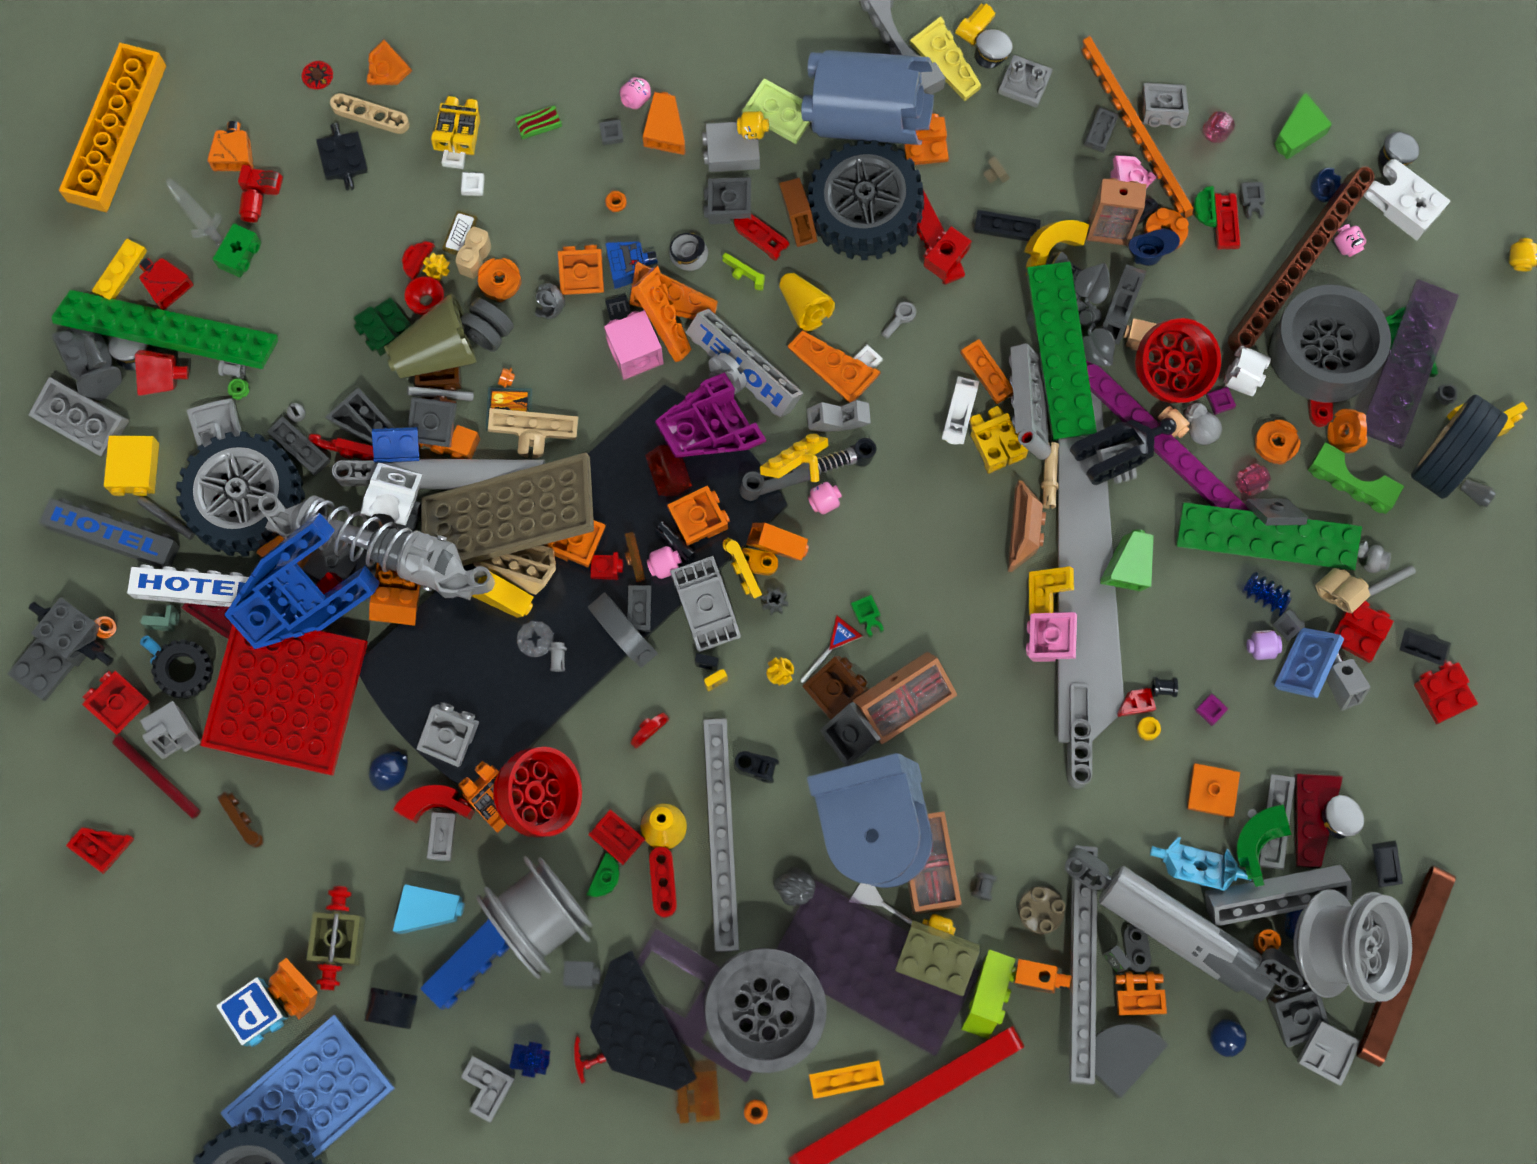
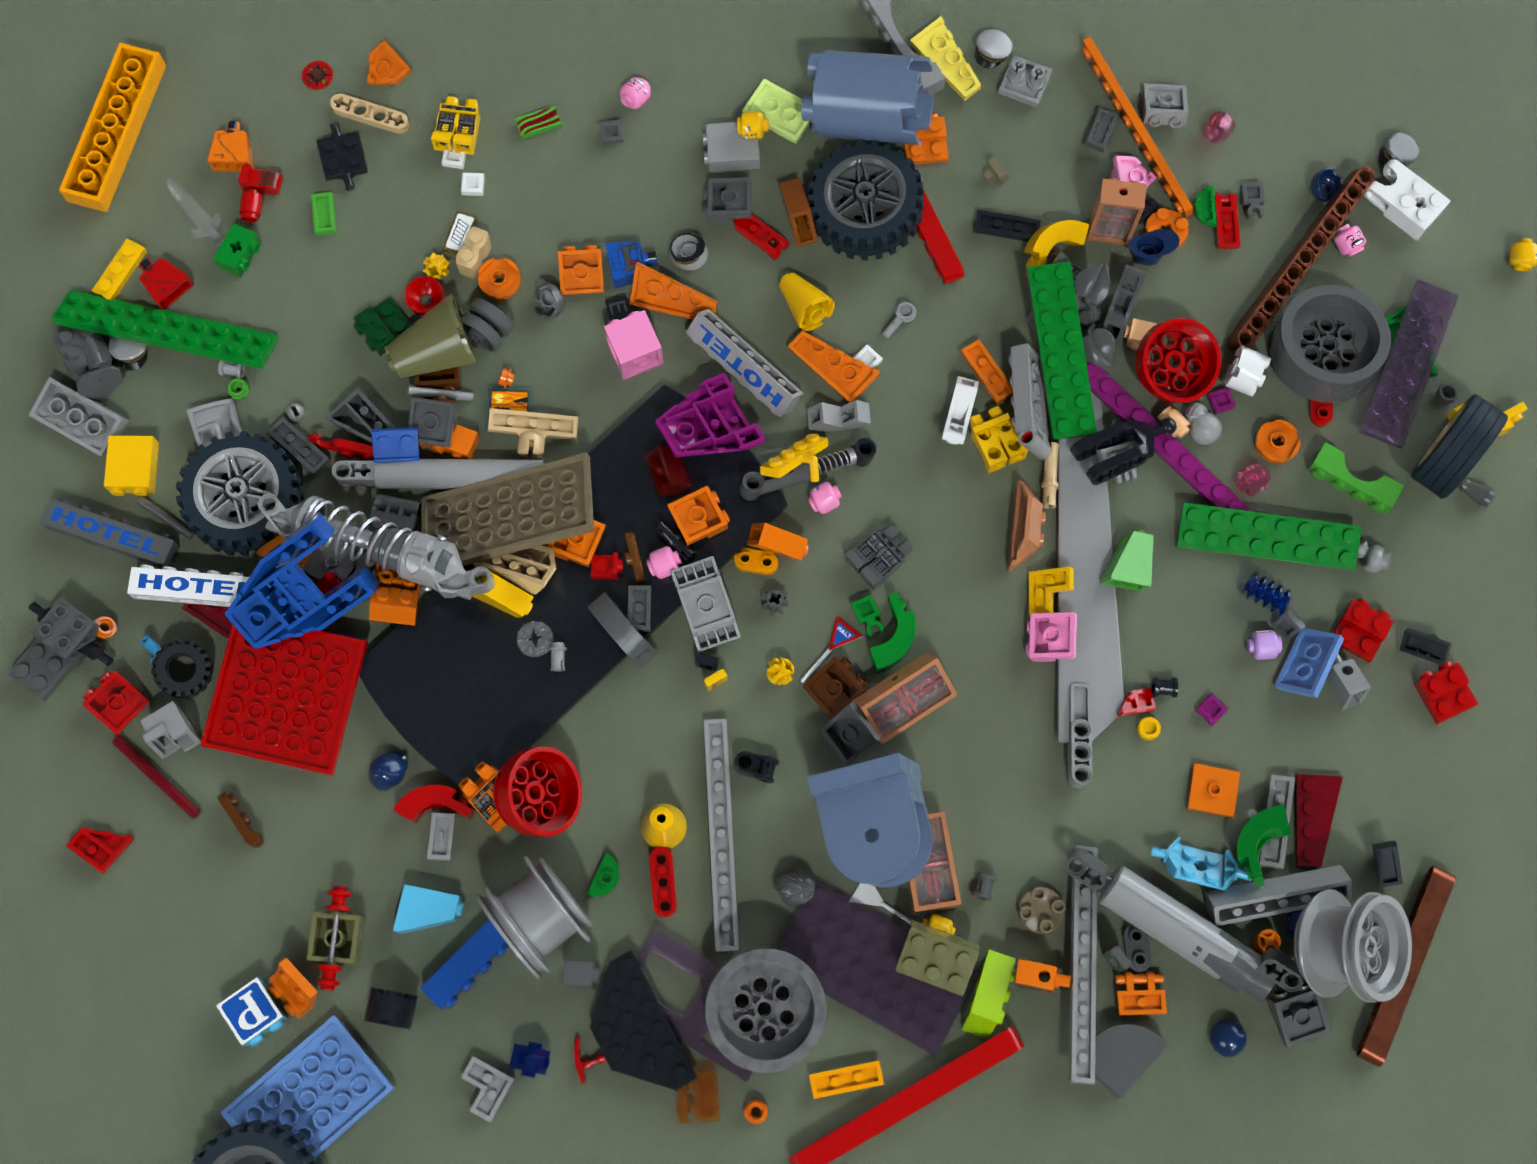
(157, 372): red torso -> none
(158, 622): sand green bracket -> none
(324, 214): none -> bright green tile
(391, 493): white brick -> none
(414, 258): red plate -> none
(448, 734): light grey plate -> none
(613, 196): orange plate -> none
(616, 837): red plate -> none
(649, 728): red plate -> none
(662, 314): orange wing -> none
(663, 125): orange slope -> none
(724, 363): light grey plate -> none
(741, 567): yellow plate -> none
(742, 269): lime piece -> none
(878, 556): none -> dark grey hips
(893, 651): none -> green arch
(943, 264): red brick -> none
(975, 24): yellow piece -> none
(1276, 511): dark grey plate -> none
(1302, 128): bright green slope -> none
(1329, 1052): light grey plate -> none
(1342, 817): piece -> none
(1343, 590): tan brick -> none
(1357, 430): orange plate -> none
(1397, 577): light grey bar -> none

